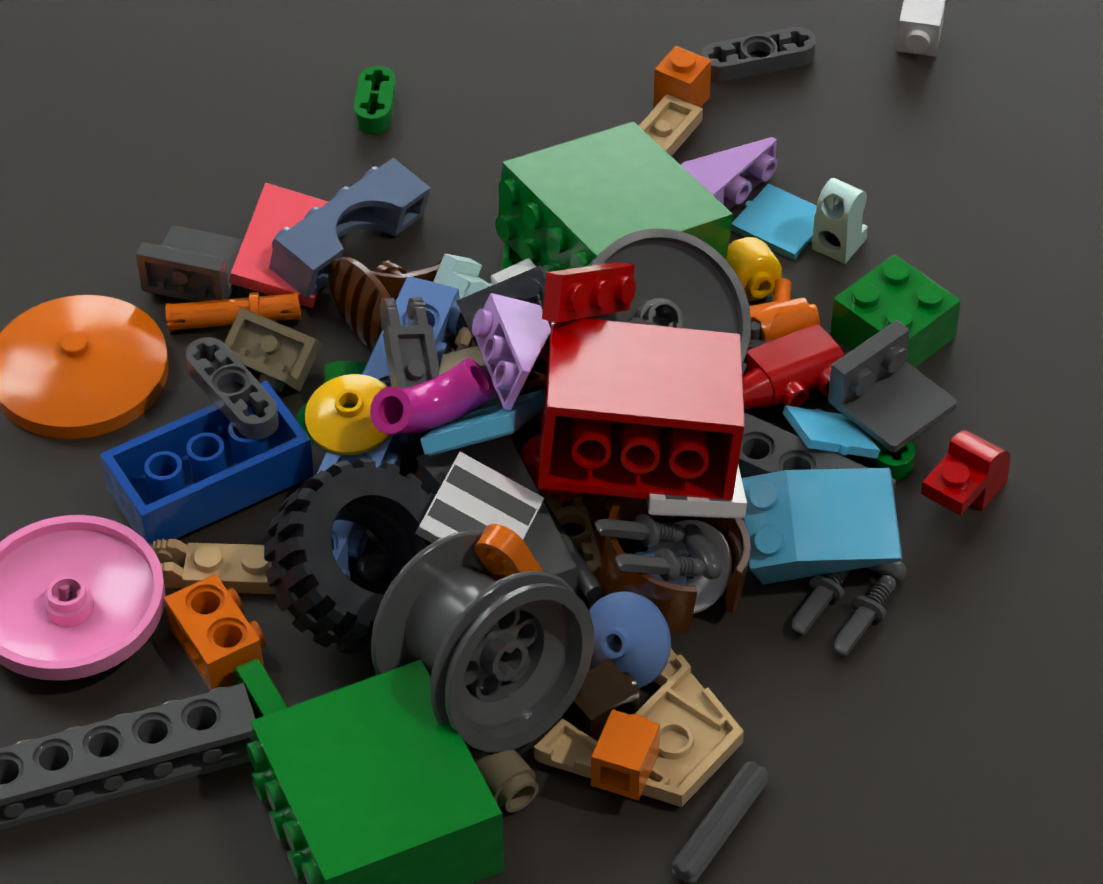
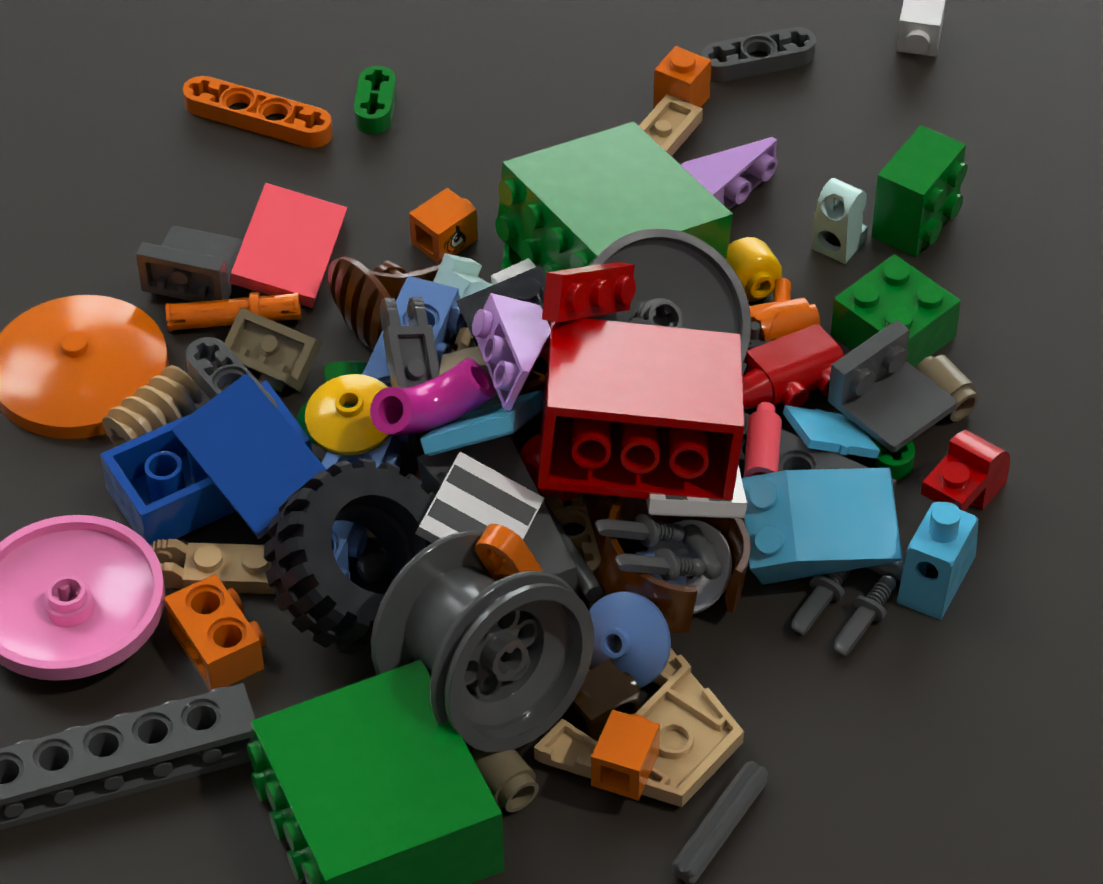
(153, 406): none -> tan piece
(248, 452): none -> blue tile
(259, 688): green beam -> none
(302, 126): none -> orange beam
(382, 200): sand blue arch -> none
(443, 225): none -> orange brick
(762, 441): none -> coral cylinder
(778, 220): medium azure piece -> none
(919, 191): none -> green brick
(949, 543): none -> medium azure torso
(953, 381): none -> dark tan brick

